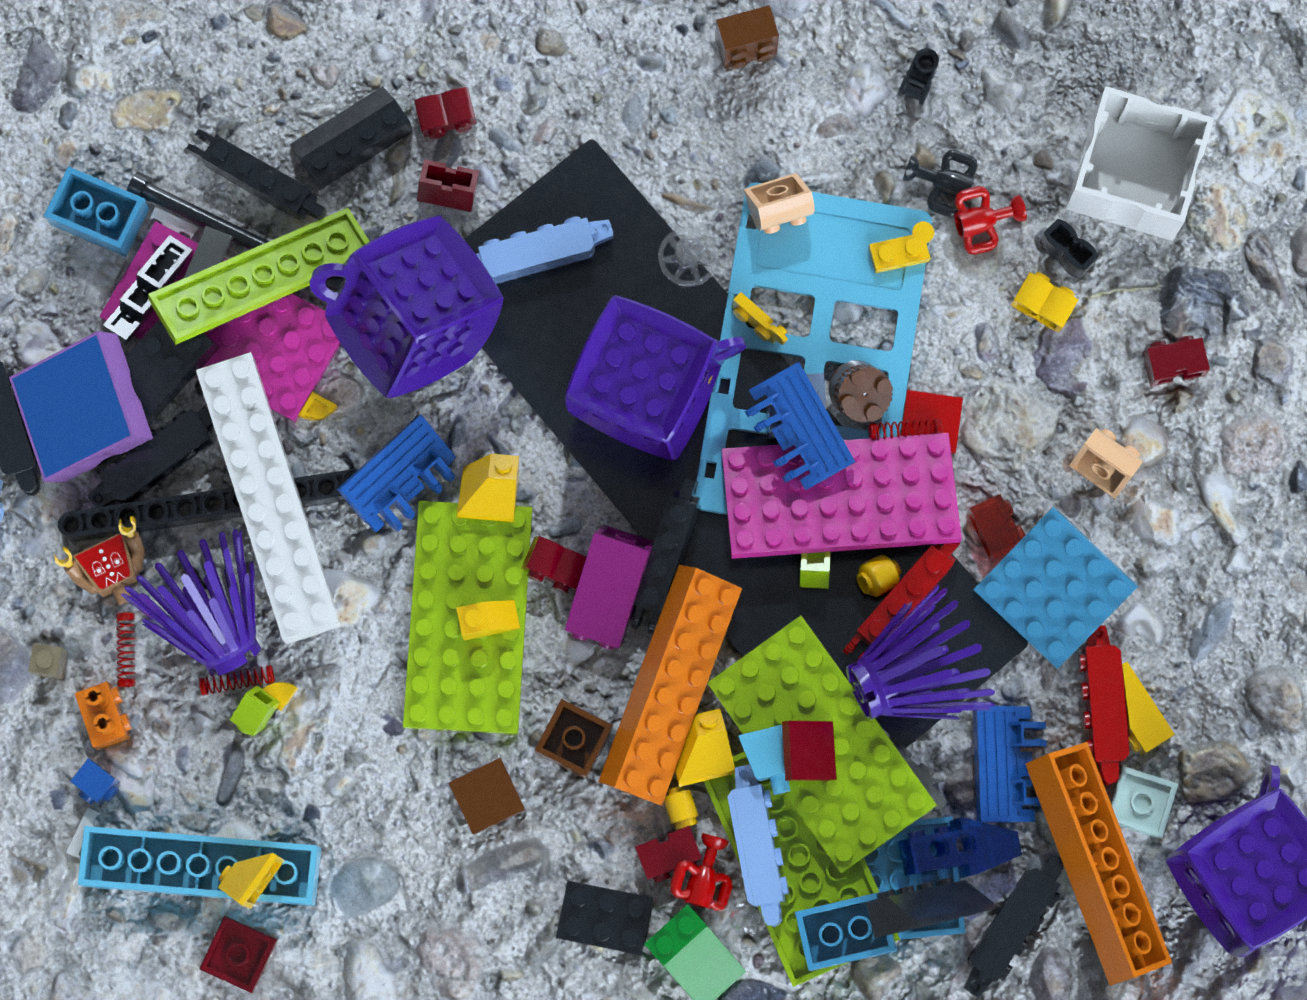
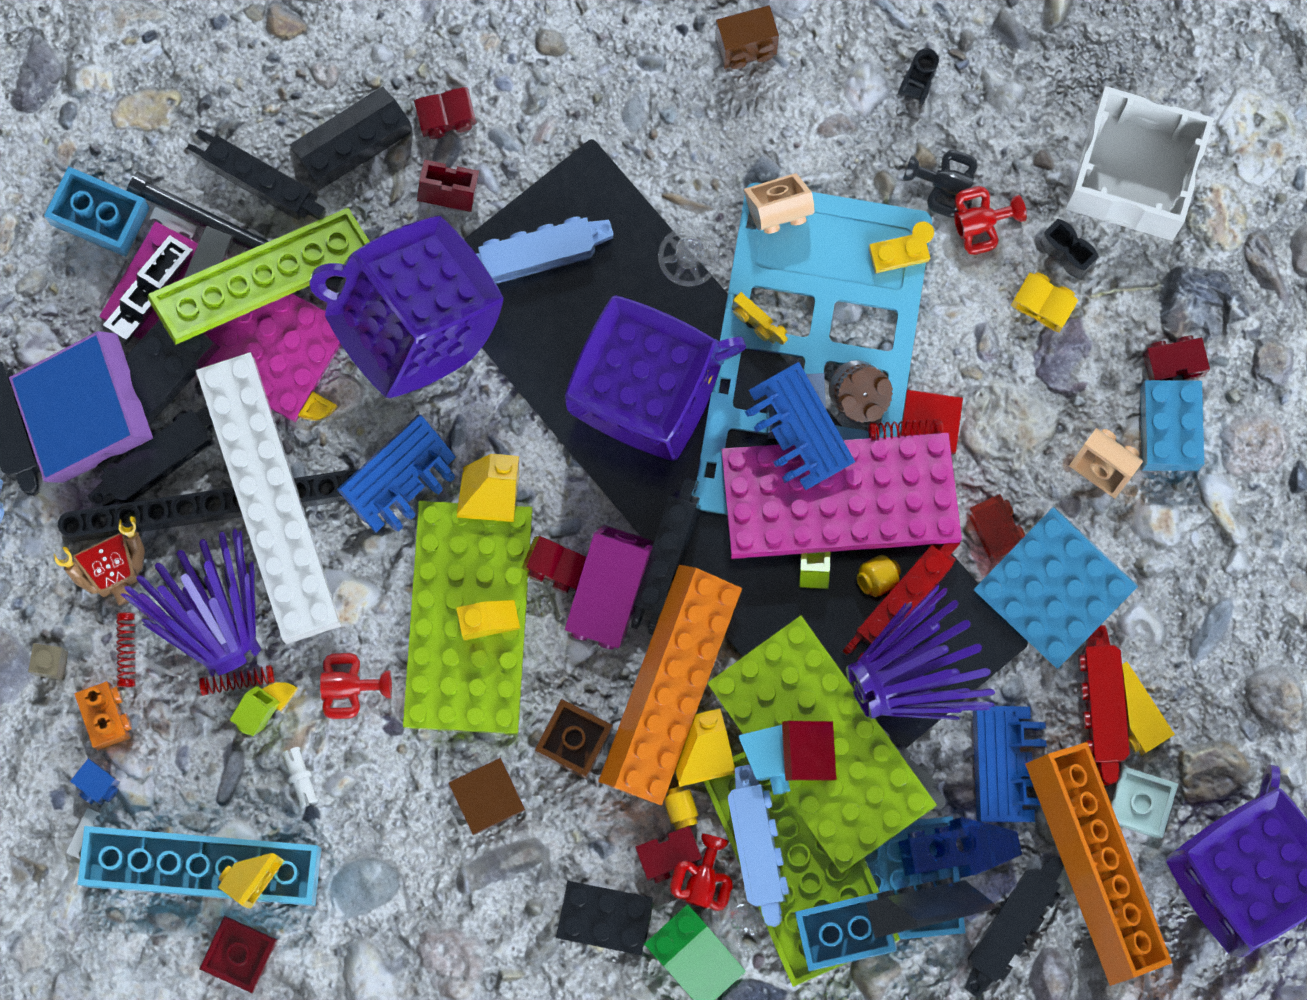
(299, 777): none -> white pin
(345, 685): none -> red piece
(1171, 425): none -> dark azure brick

